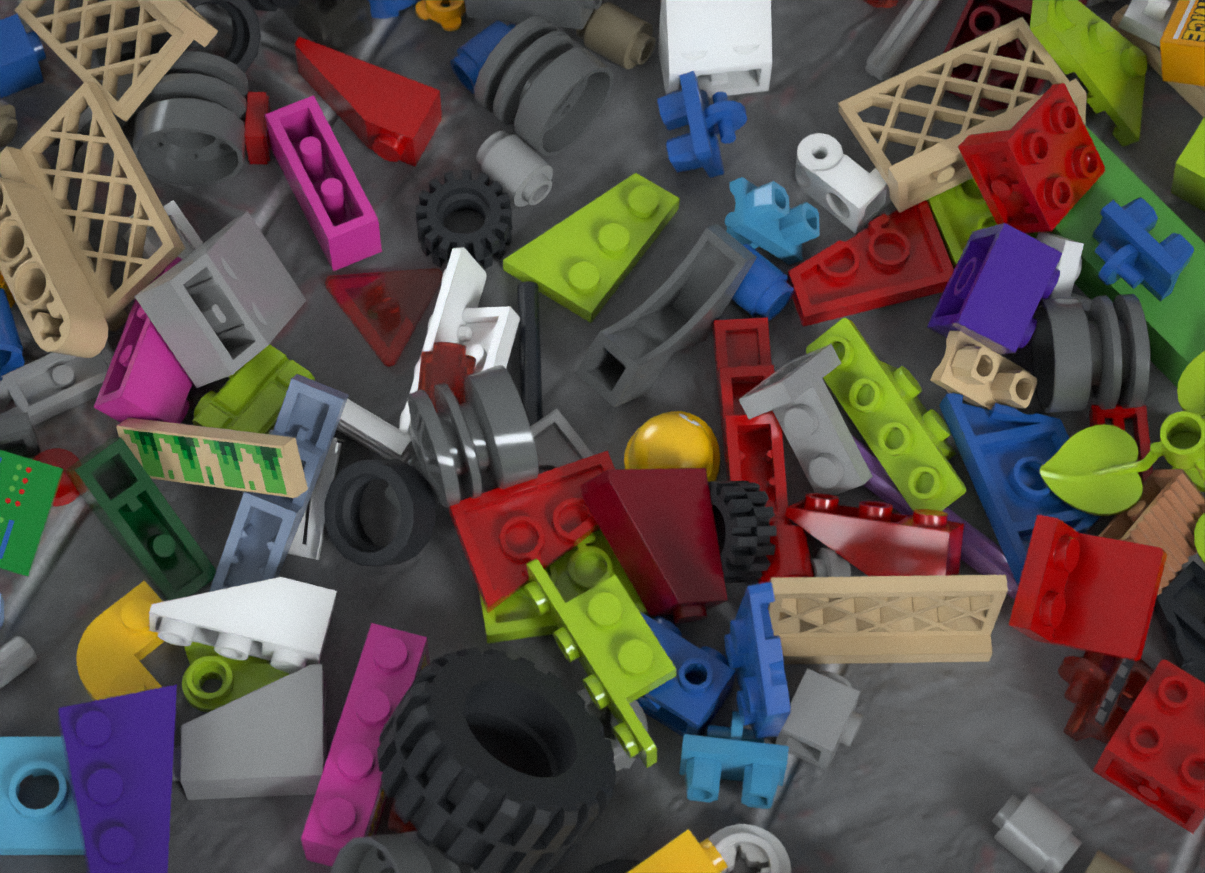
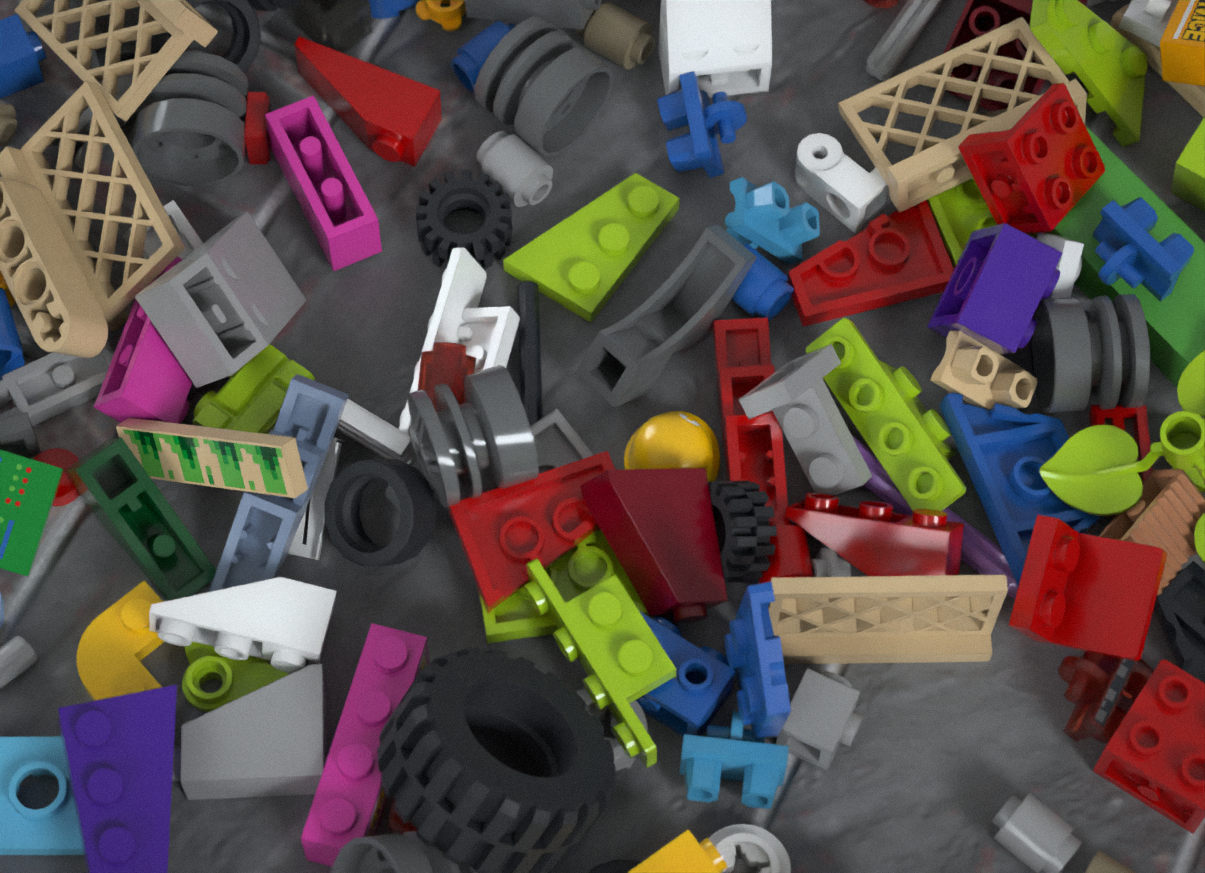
(385, 305): clear red piece -> none

